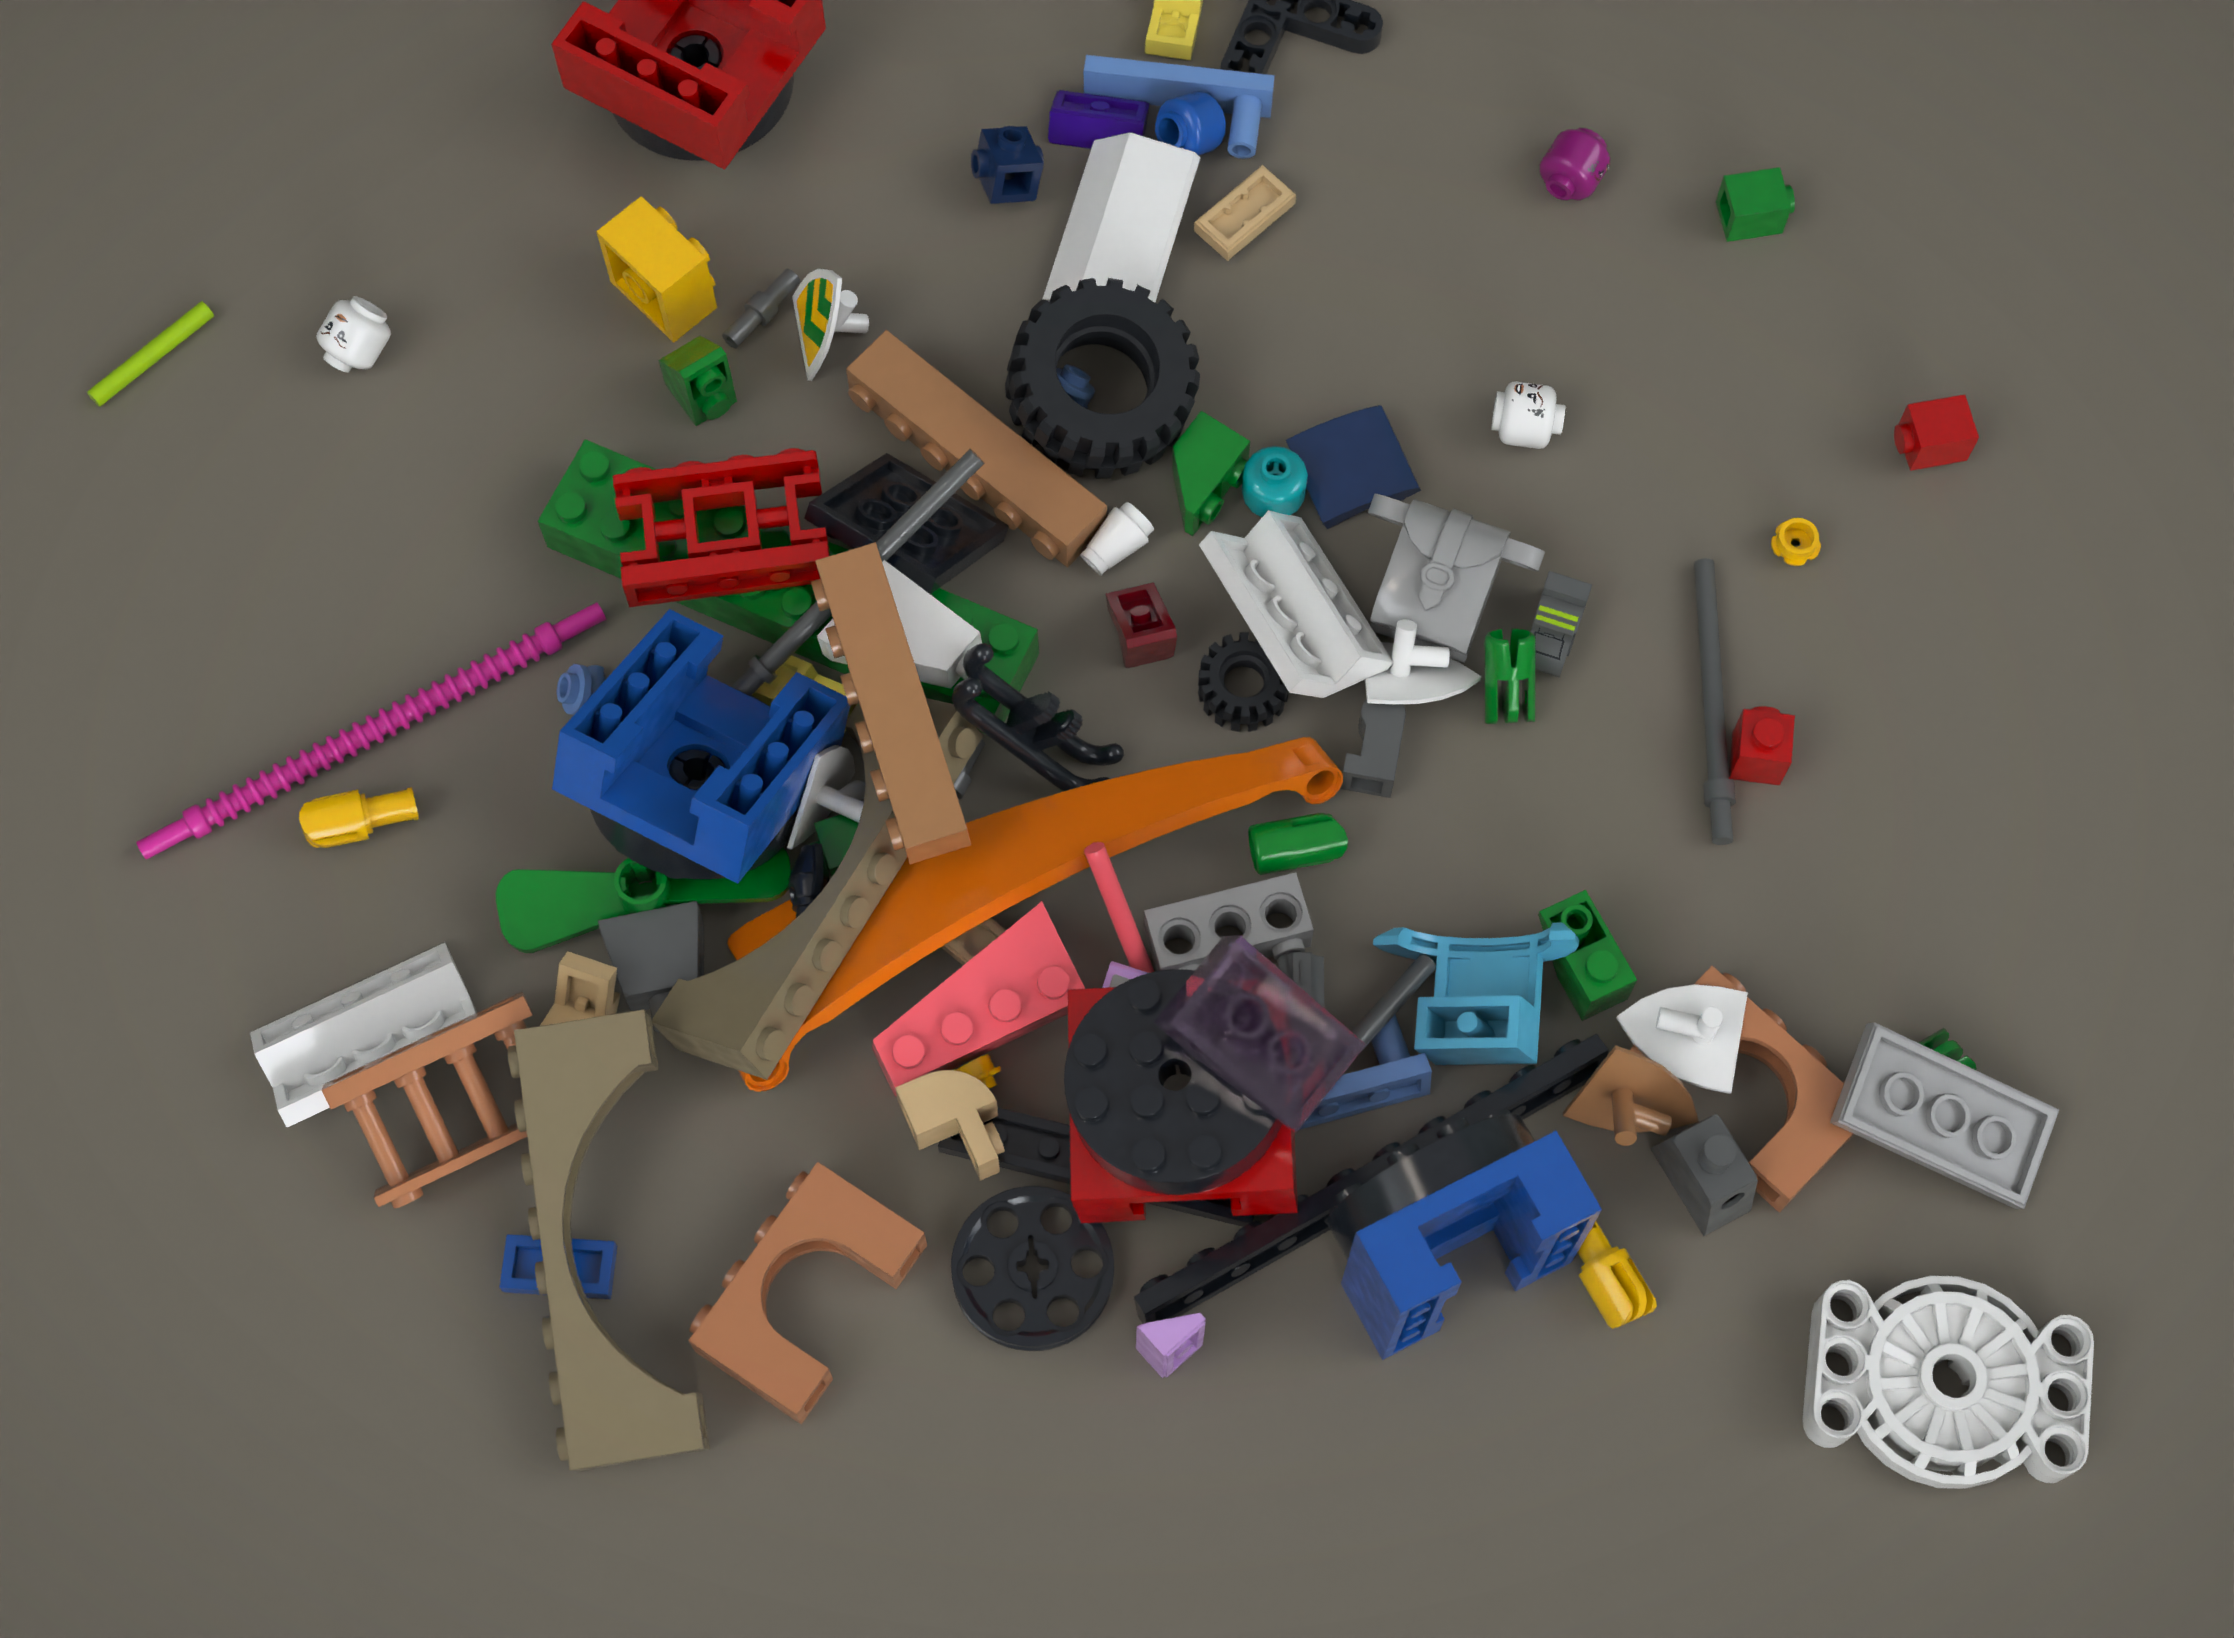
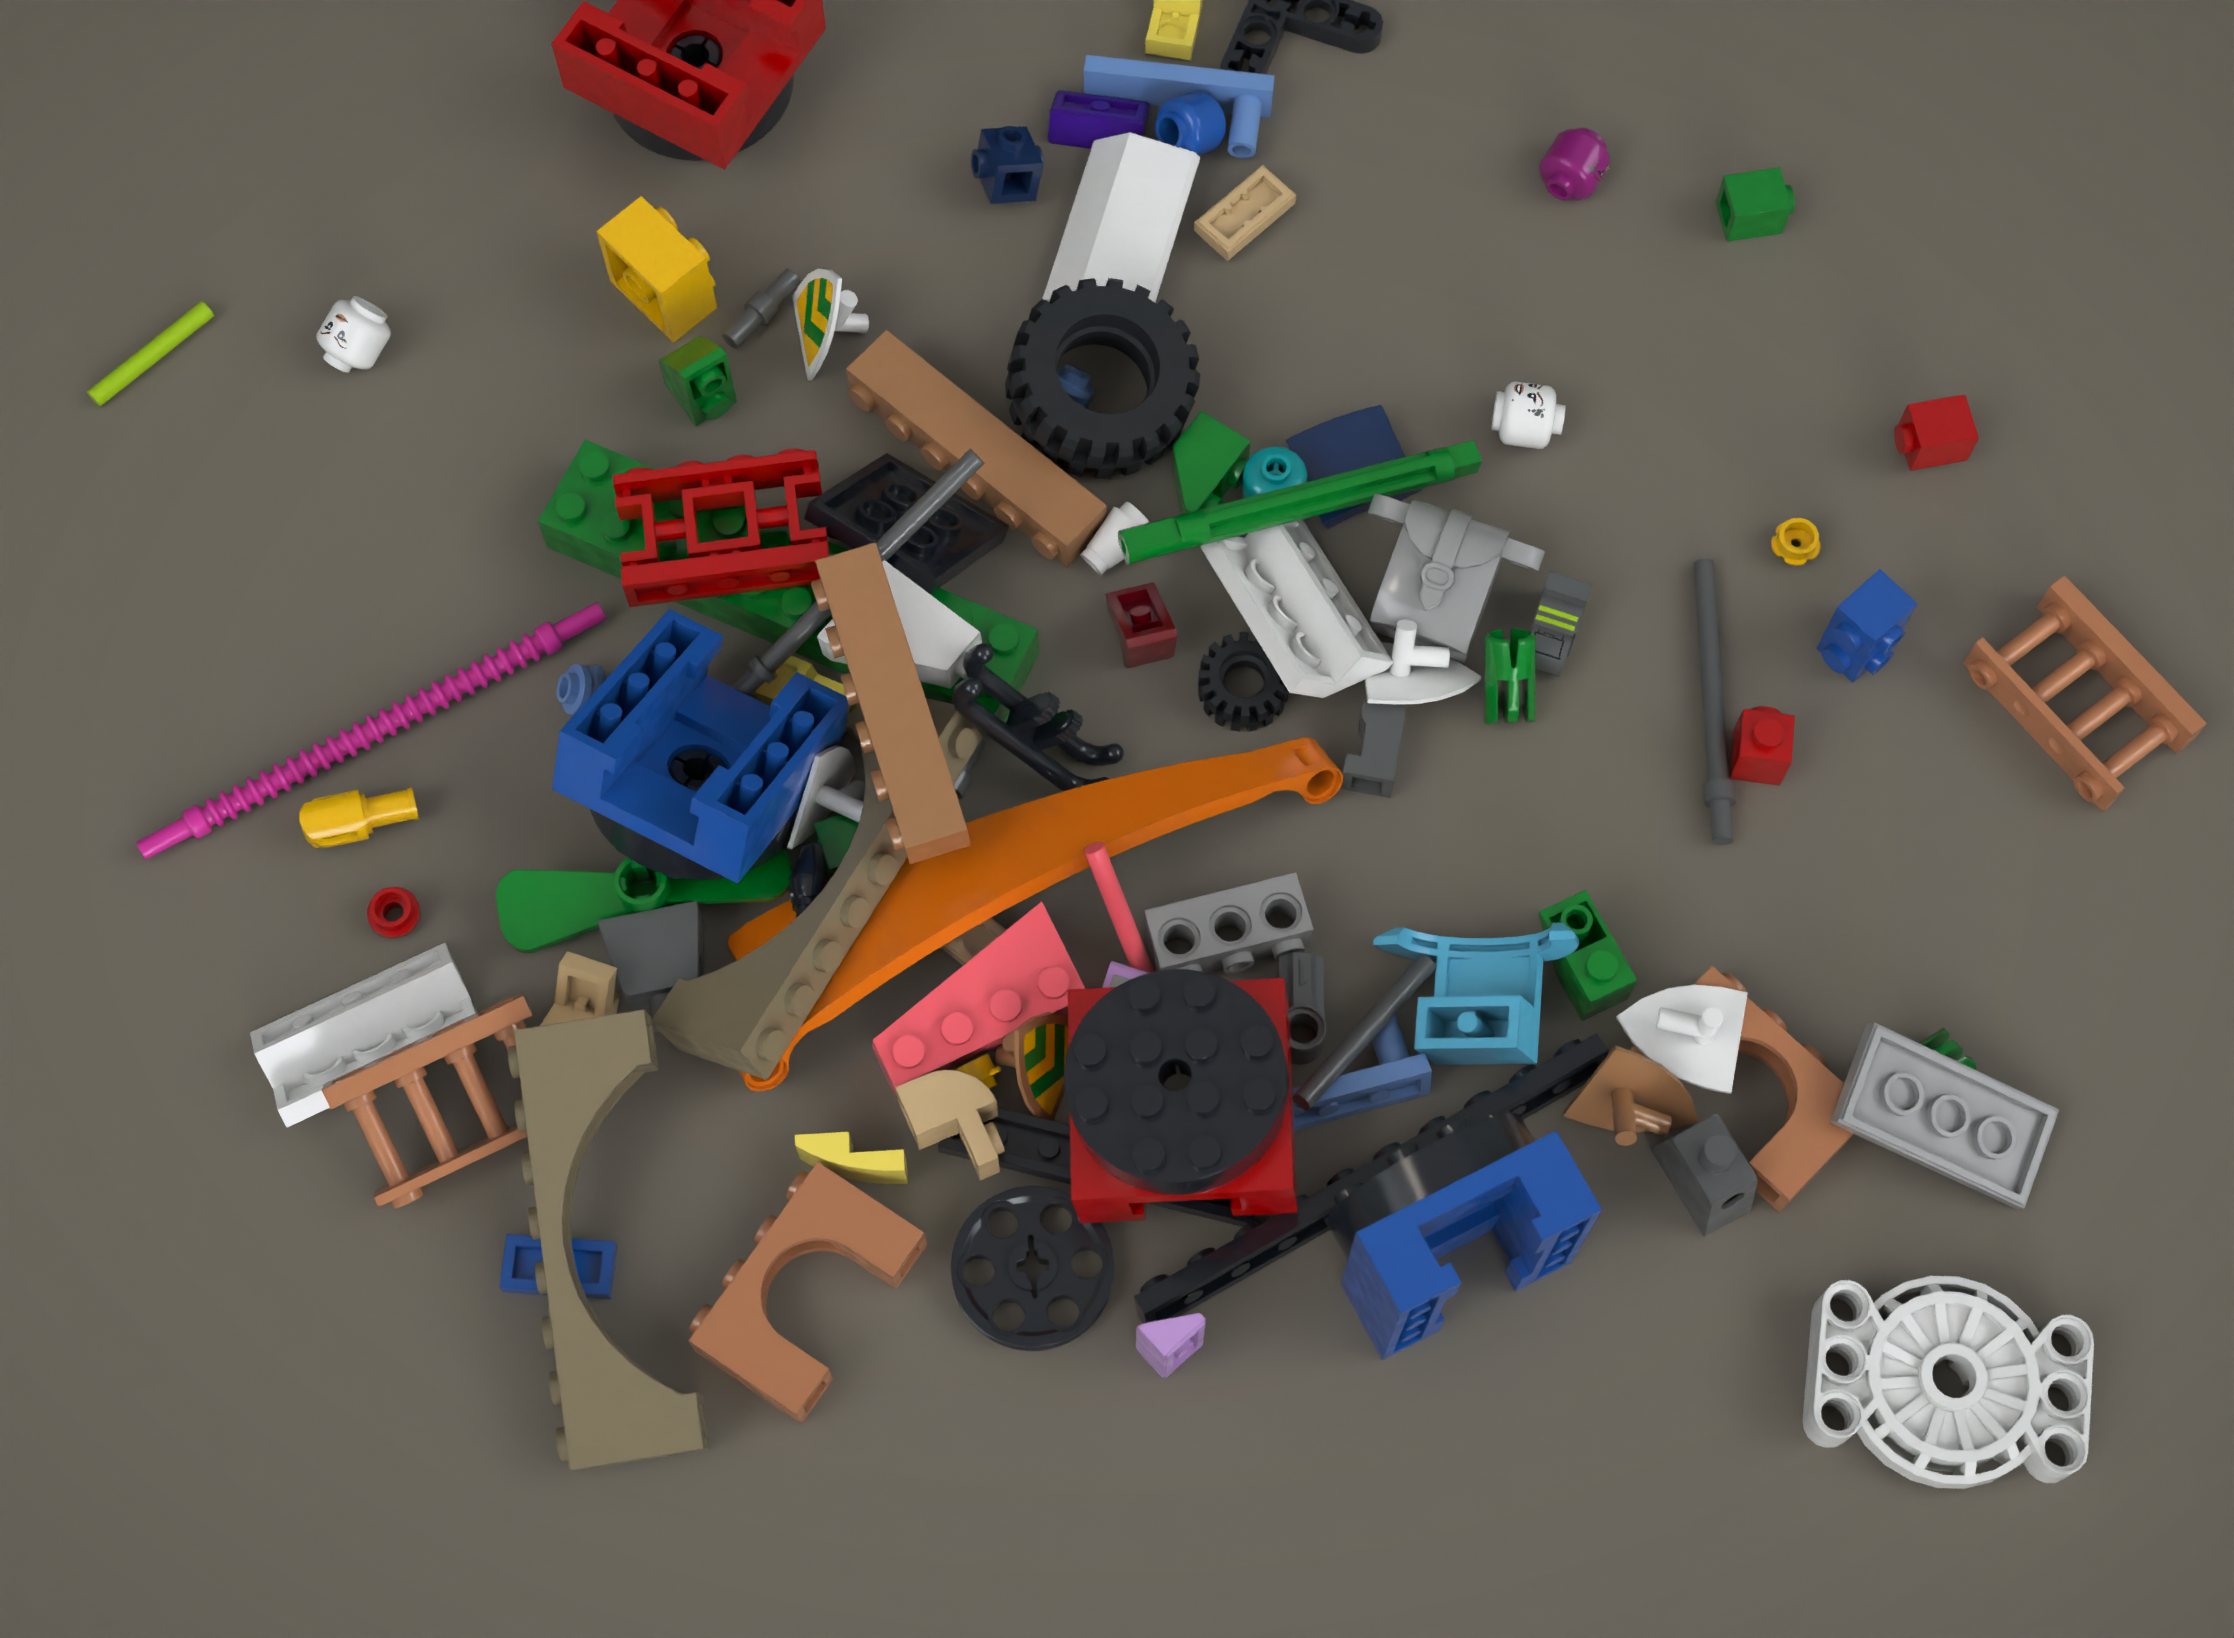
(385, 901): none -> red plate
(837, 1155): none -> light yellow slope
(1039, 1055): none -> shield
(1260, 1031): clear purple slope -> none
(1296, 842): green arm -> none
(1297, 502): none -> green piece
(1613, 1280): yellow arm -> none
(1866, 627): none -> blue brick
(2117, 661): none -> nougat fence

